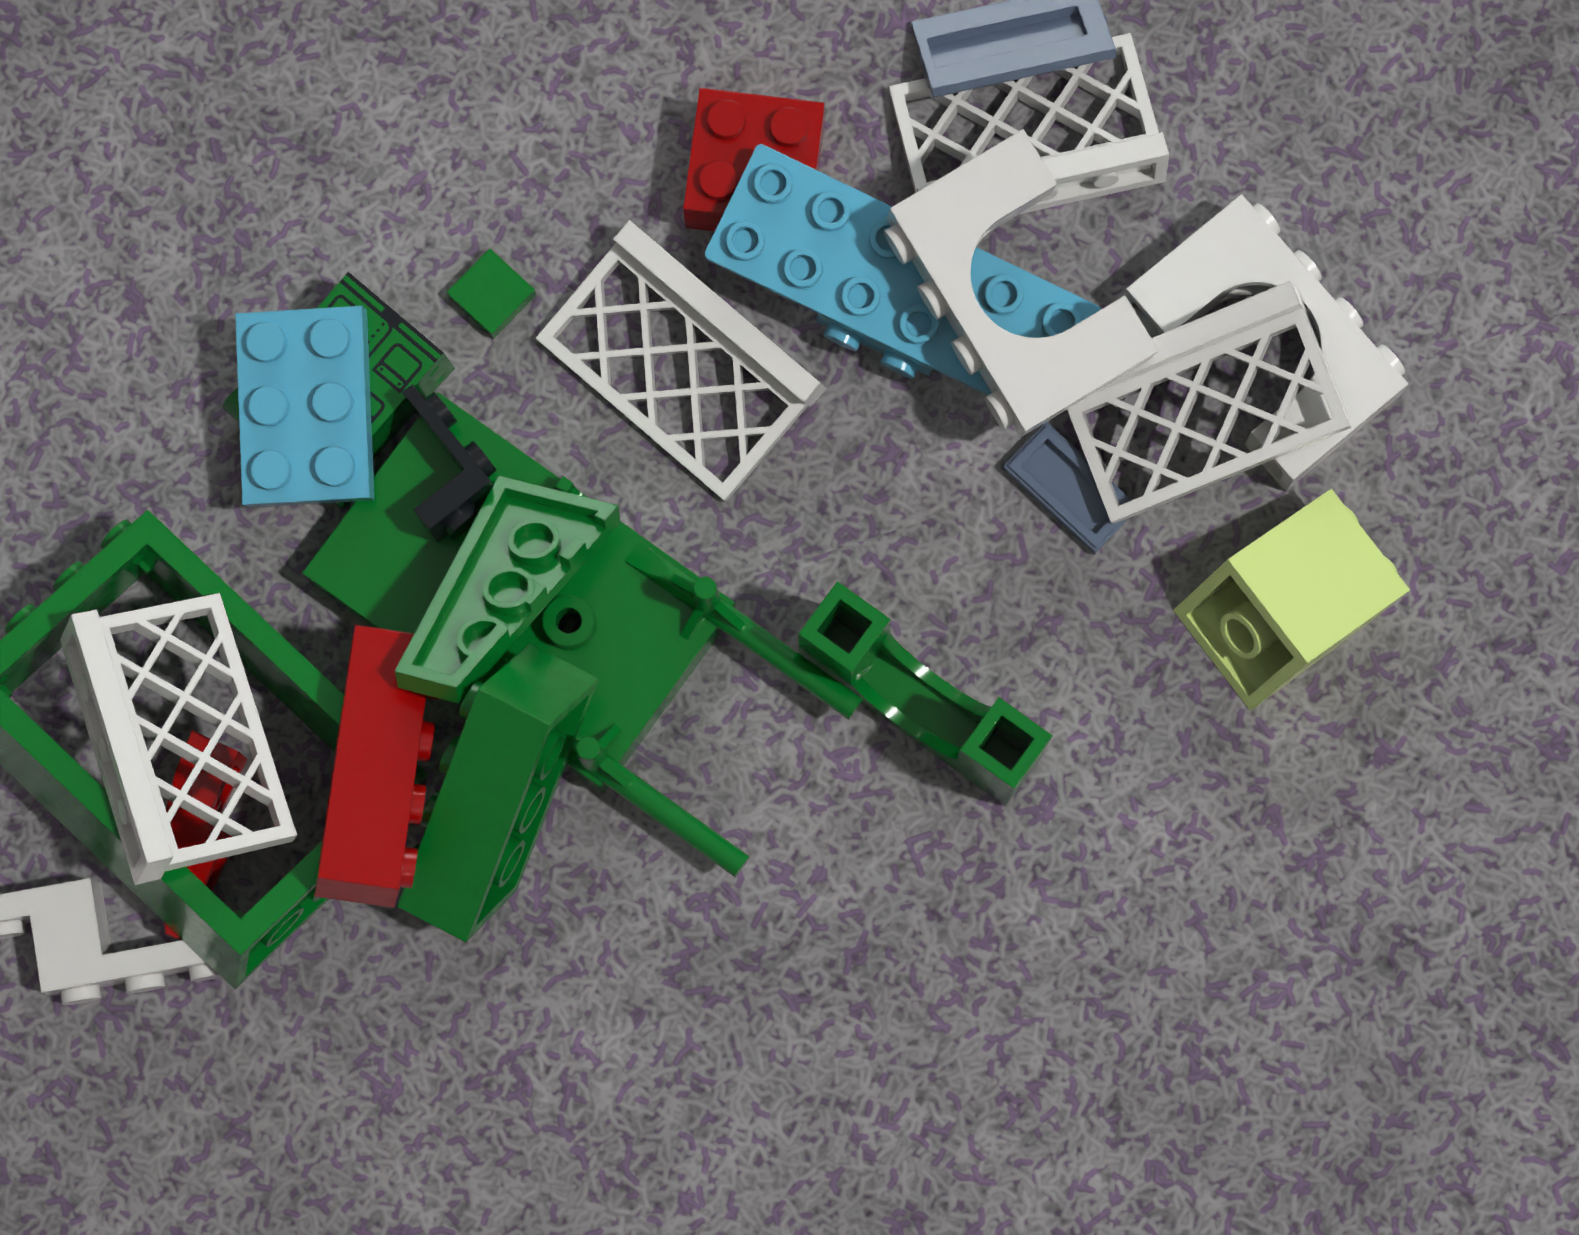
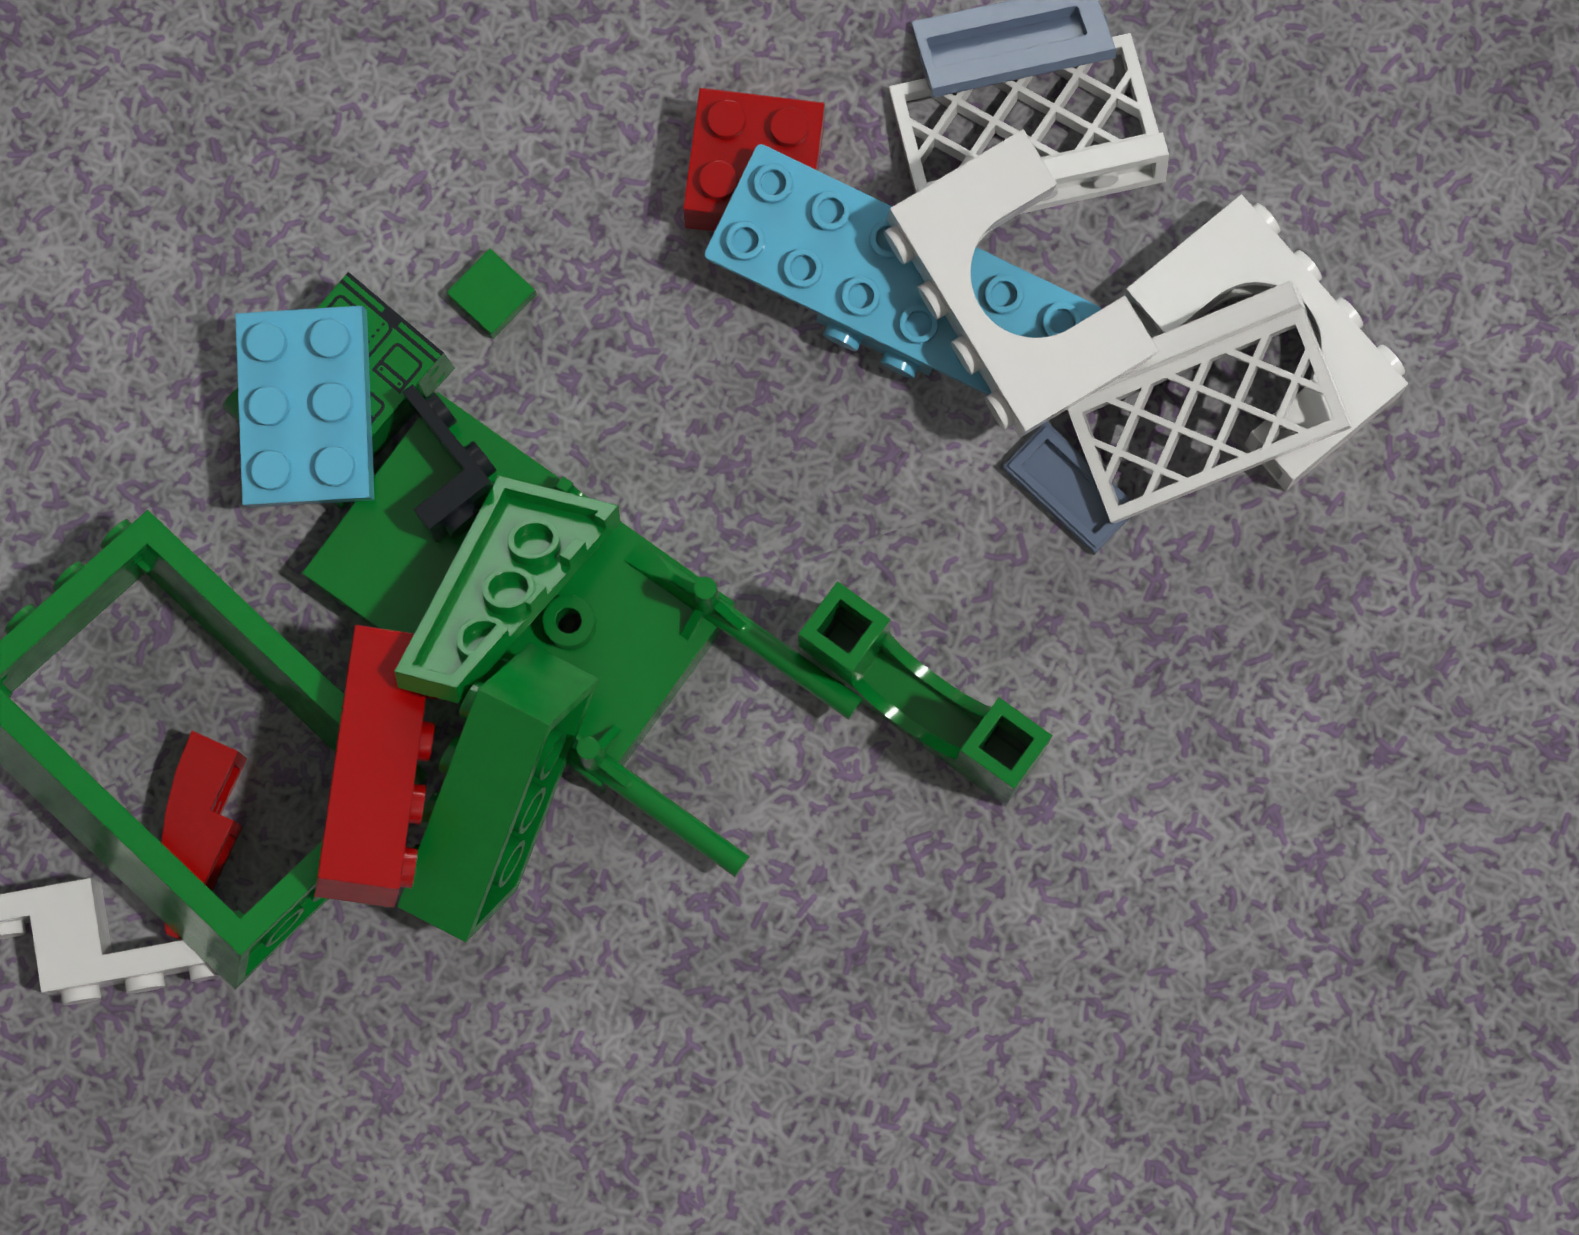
(122, 752): white fence -> none
(717, 321): white fence -> none
(1290, 598): yellowish green slope -> none

